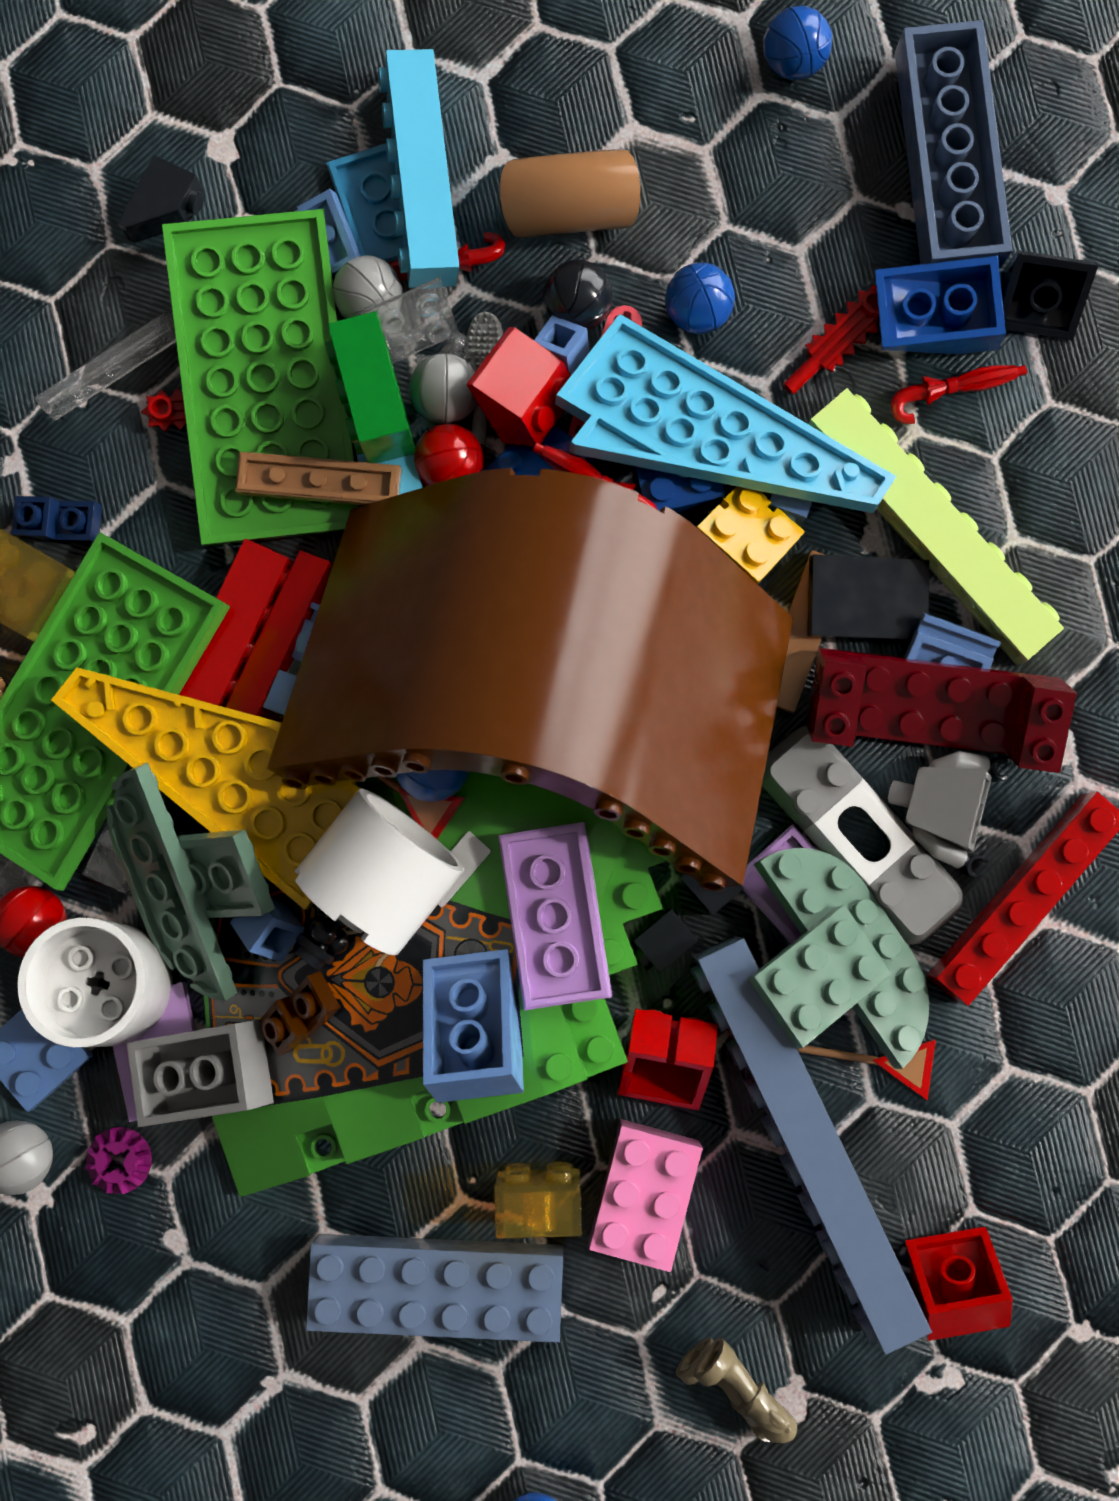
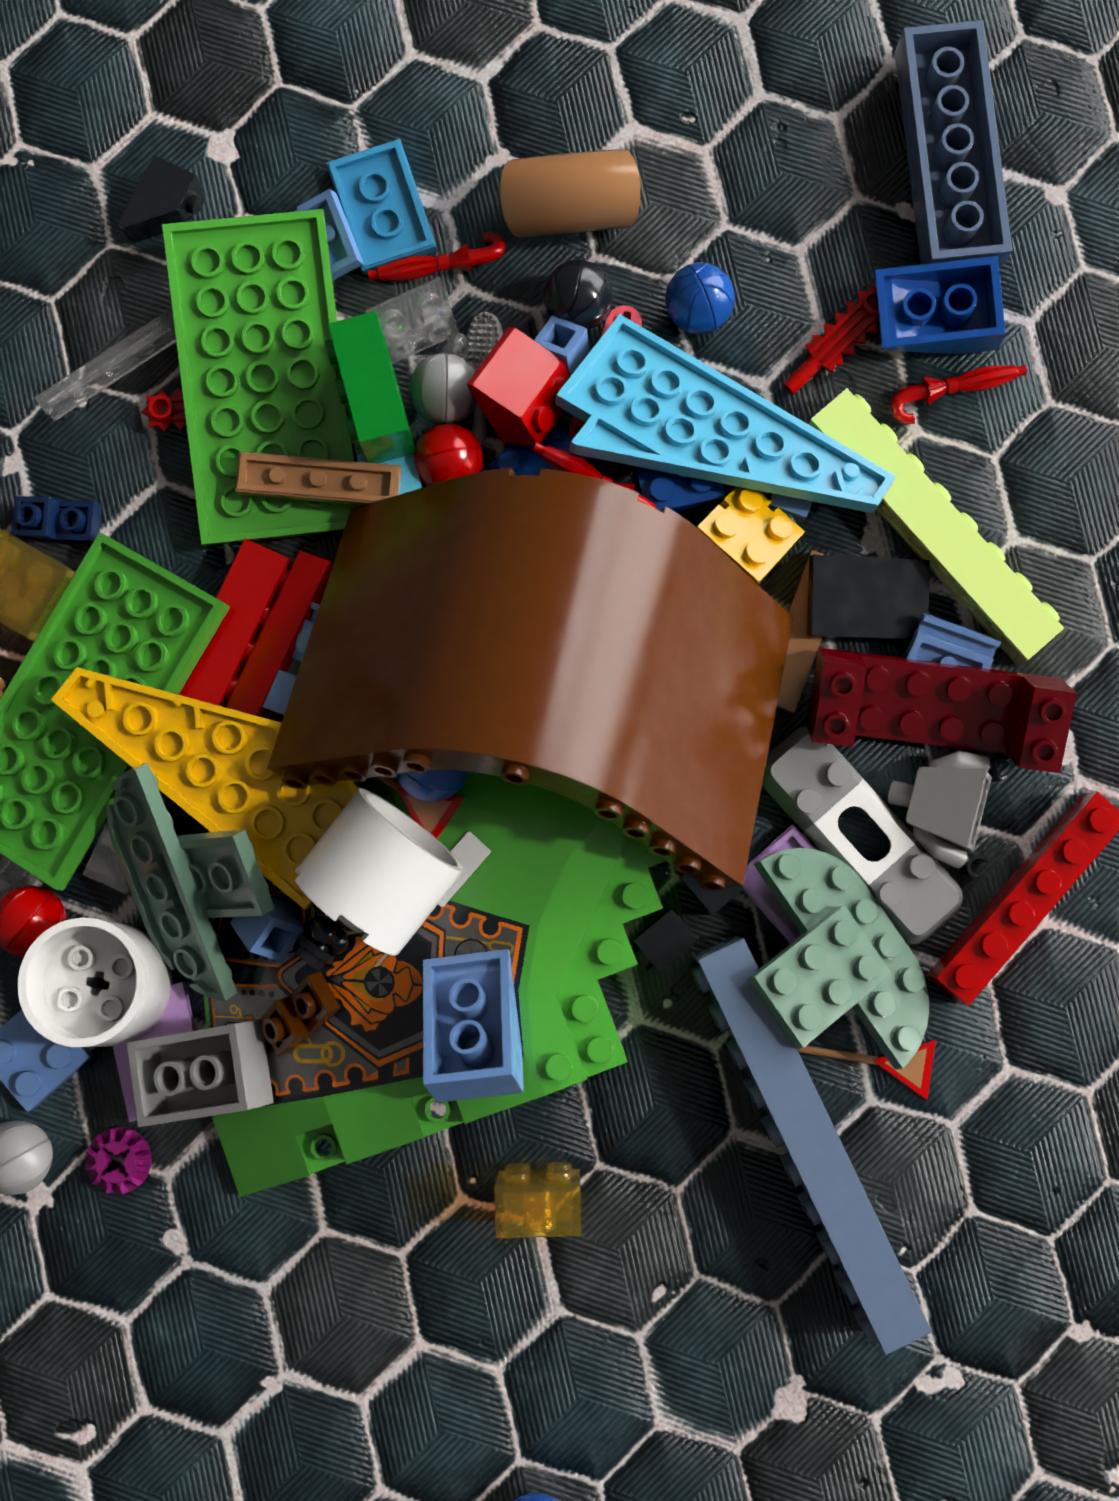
(364, 284): light grey piece -> none
(420, 167): medium azure brick -> none
(435, 1288): sand blue brick -> none
(555, 916): lavender tile -> none
(645, 1195): bright pink brick -> none
(668, 1059): red piece -> none
(718, 1364): dark tan piece -> none
(797, 42): blue piece -> none
(959, 1283): red slope -> none
(1045, 293): black slope -> none

